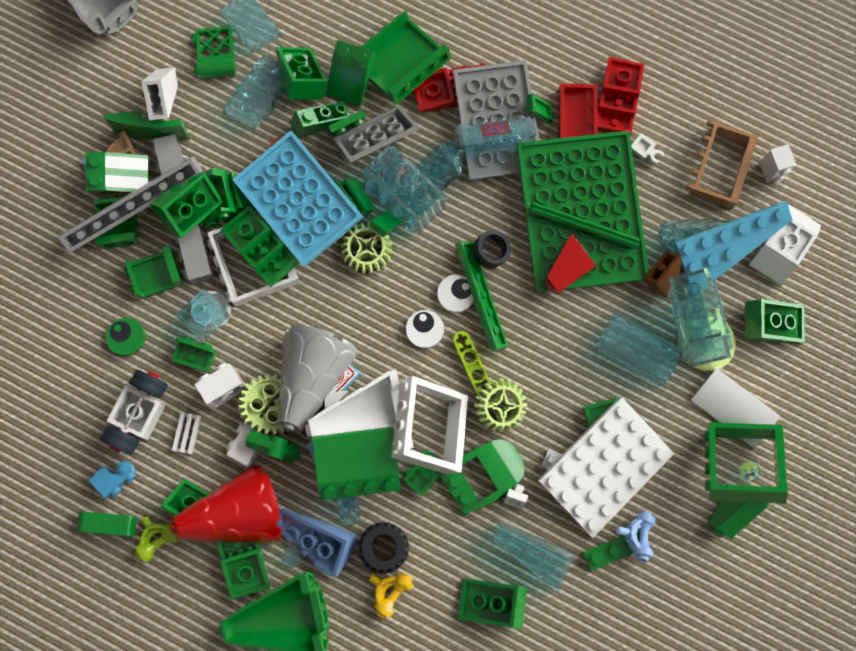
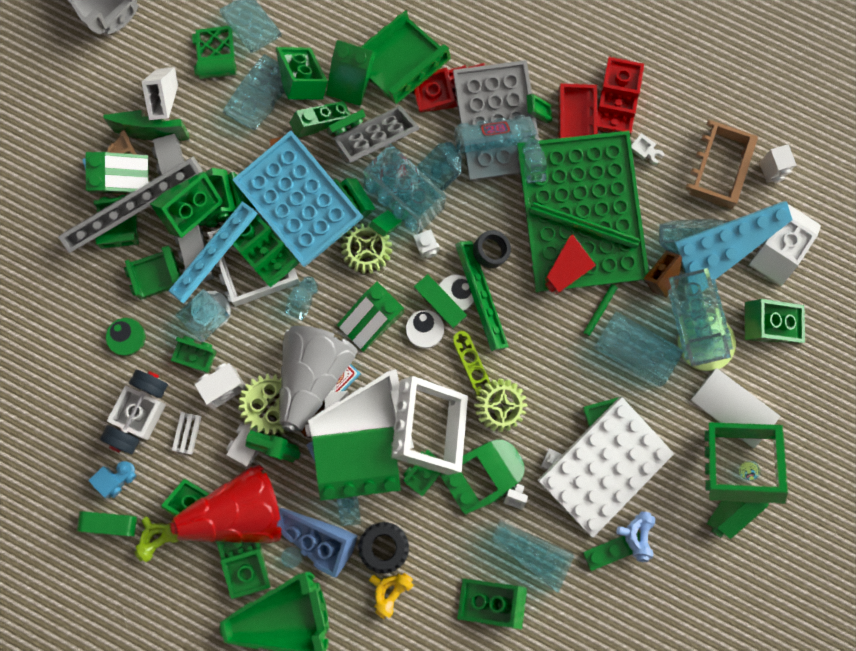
(213, 252): none -> medium azure tile
(301, 298): none -> clear light blue brick
(371, 316): none -> green slope
(426, 244): none -> white bracket
(440, 301): none -> green tile
(534, 161): none -> clear light blue brick
(600, 310): none -> green bar

